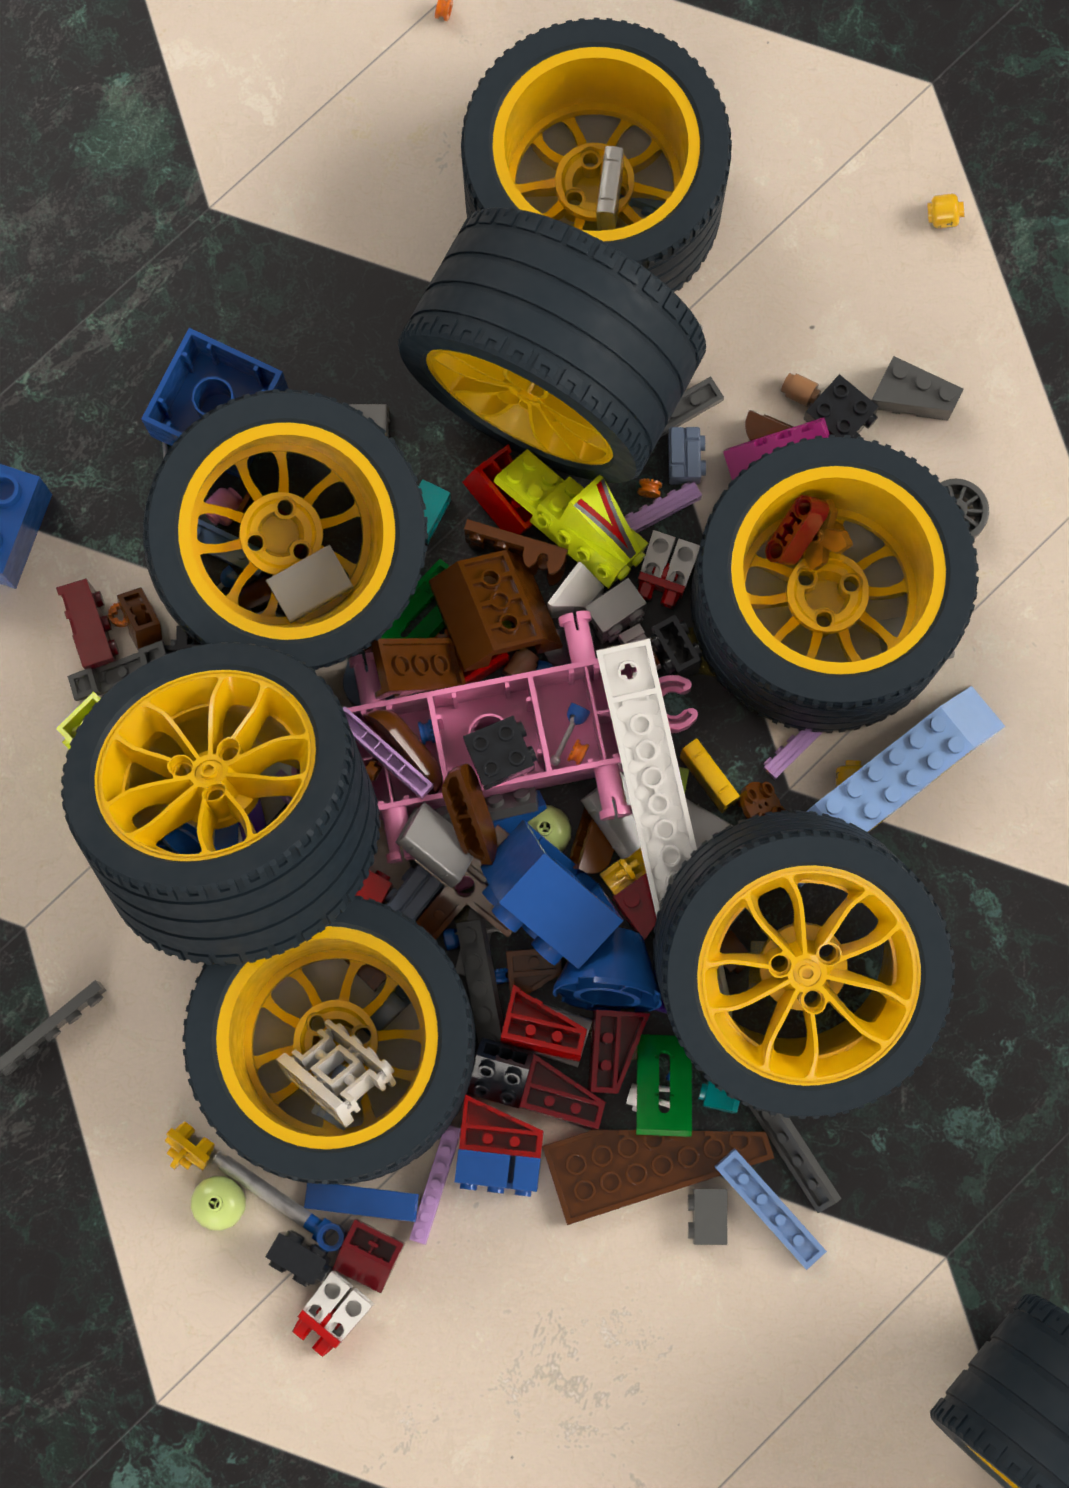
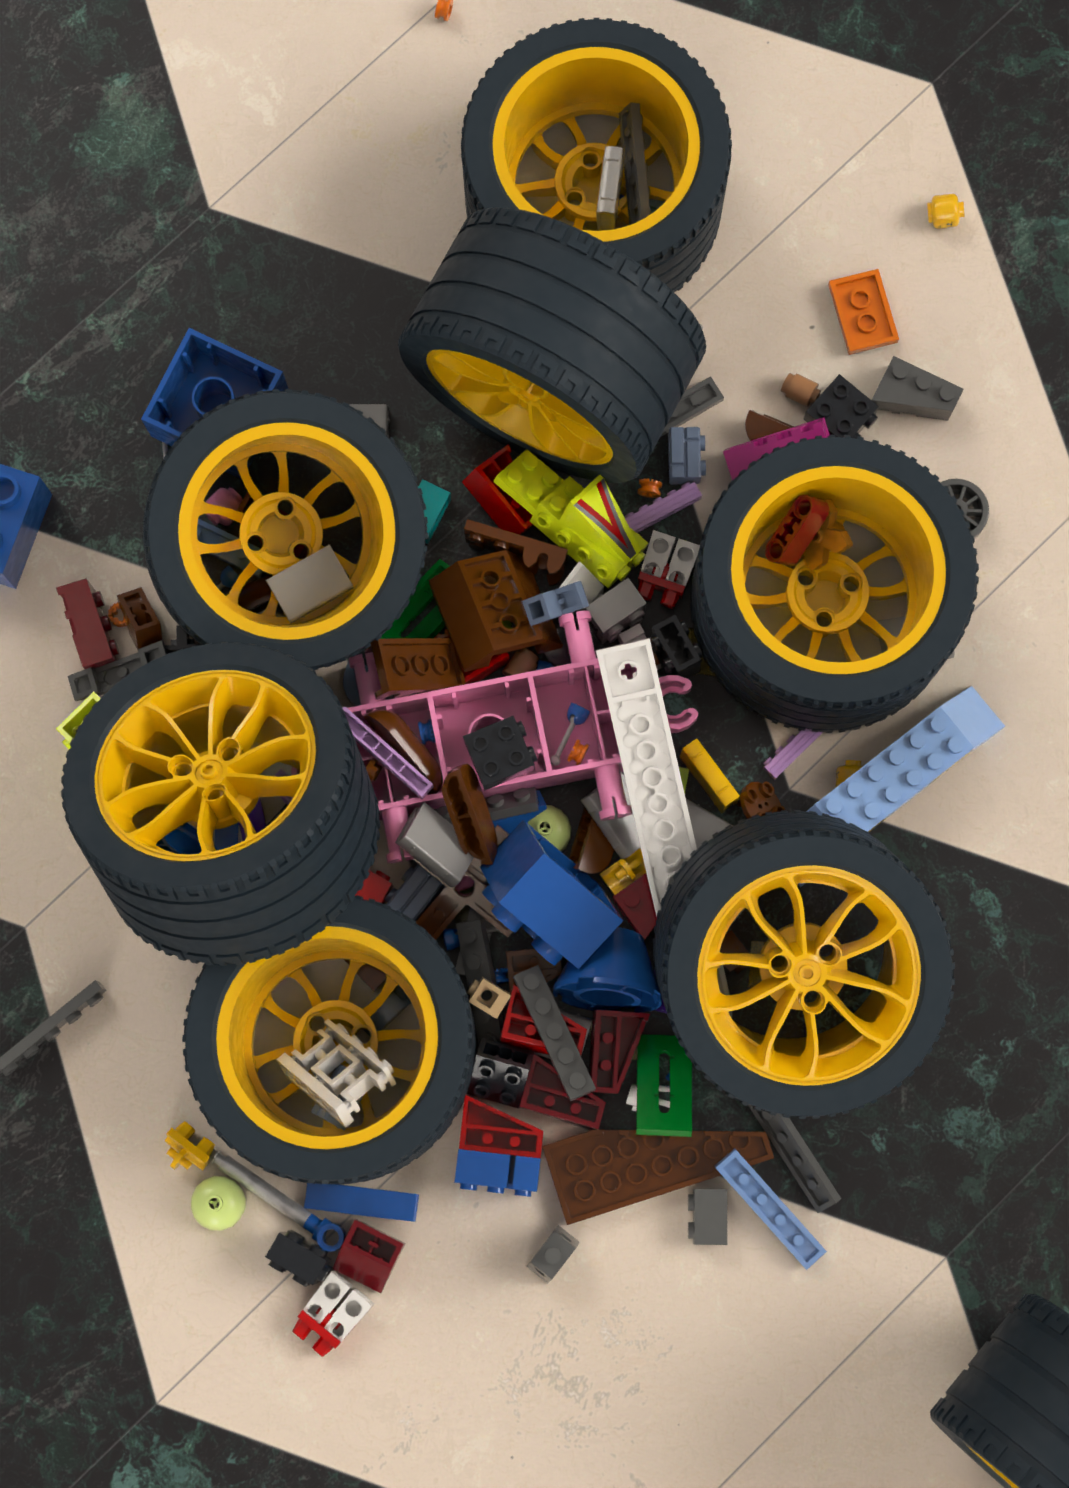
(435, 1185): lavender piece -> none
(495, 1003): none -> tan brick
(553, 1254): none -> dark grey torso
(554, 1033): none -> dark grey plate
(555, 603): none -> sand blue brick
(634, 163): none -> dark grey plate
(717, 1099): teal slope -> none
(863, 311): none -> orange plate

